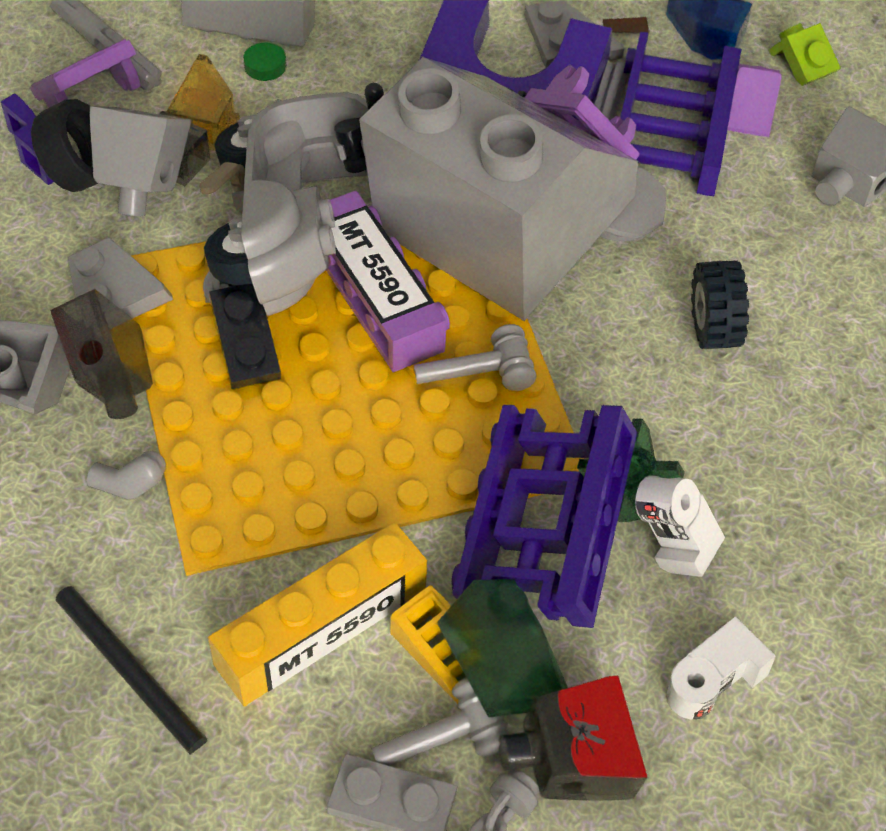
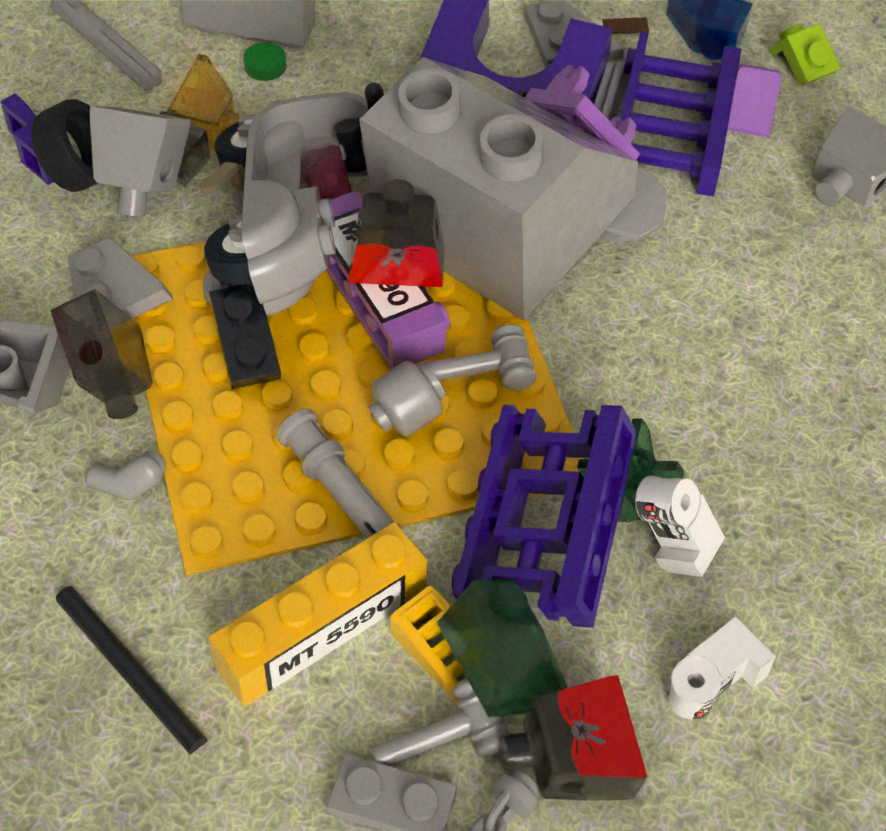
(113, 57): medium lavender piece -> none
(324, 461): none -> light grey pin
(328, 174): none -> clear pink bracket
(397, 239): none -> torso
(406, 398): none -> light grey head
(720, 304): black wheel -> none

